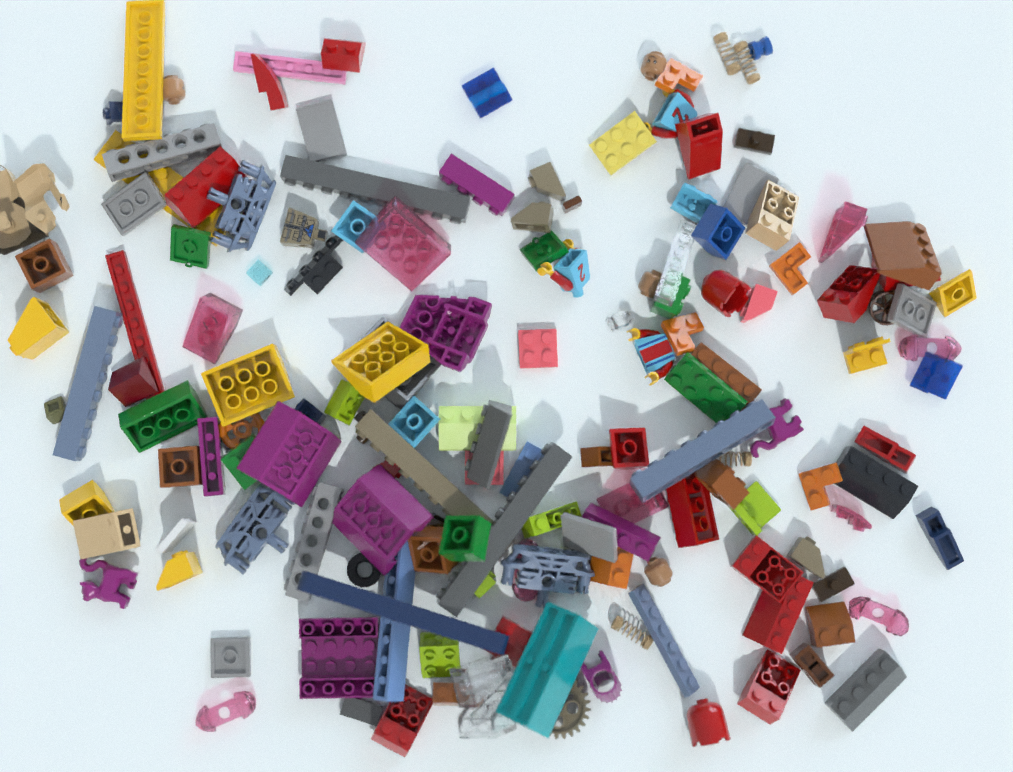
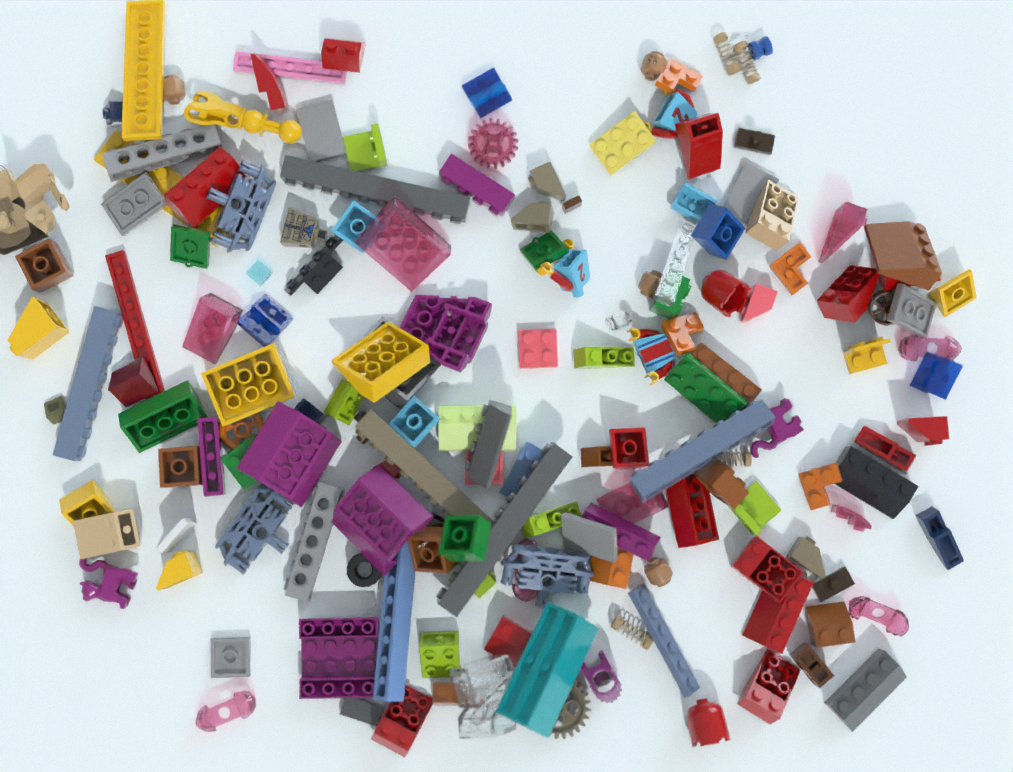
(220, 113): none -> yellow piece
(265, 321): none -> clear blue slope
(365, 150): none -> lime bracket
(402, 612): dark blue beam -> none
(488, 137): none -> clear pink gear
(603, 357): none -> lime slope
(926, 429): none -> red slope

